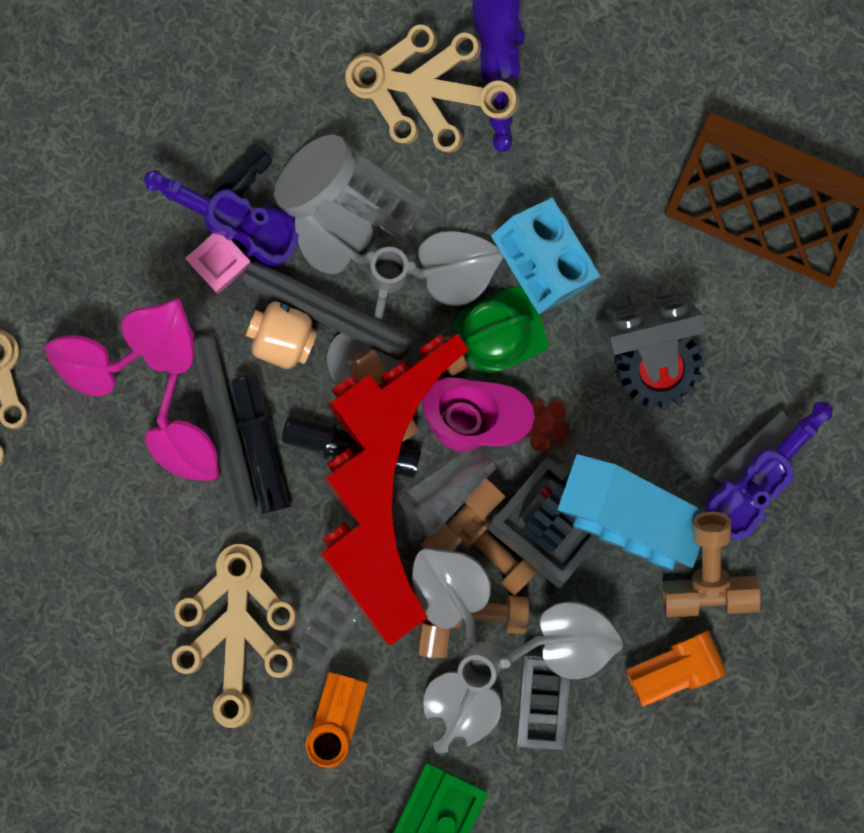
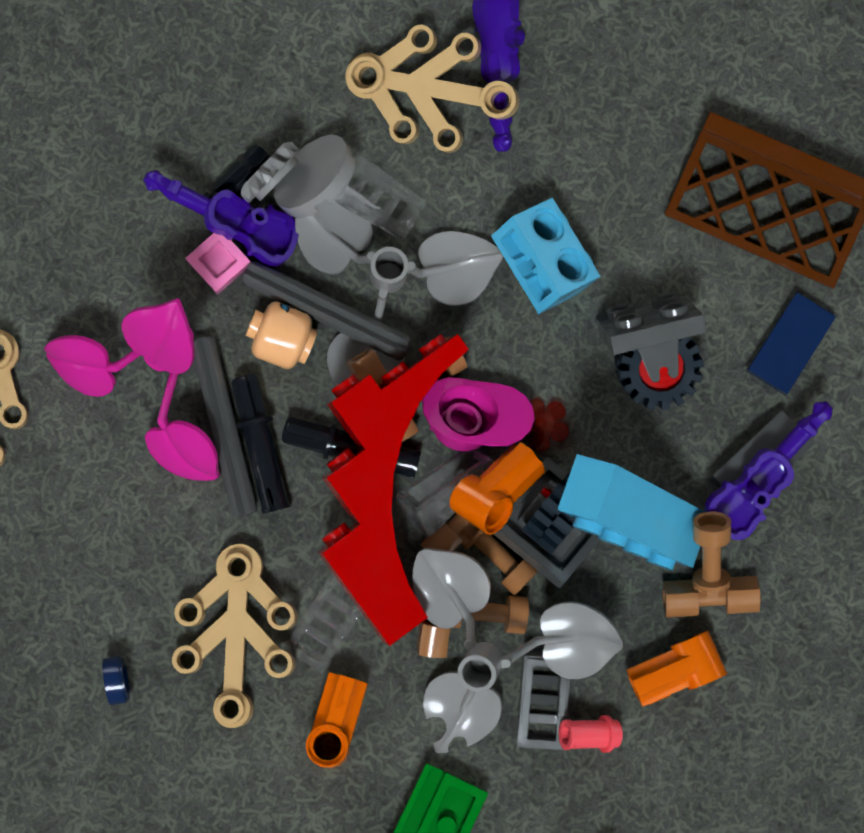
(116, 680): none -> dark blue tile
(270, 172): none -> light grey gear
(490, 497): none -> orange piece
(501, 330): green piece -> none
(584, 734): none -> coral pin
(791, 344): none -> dark blue tile

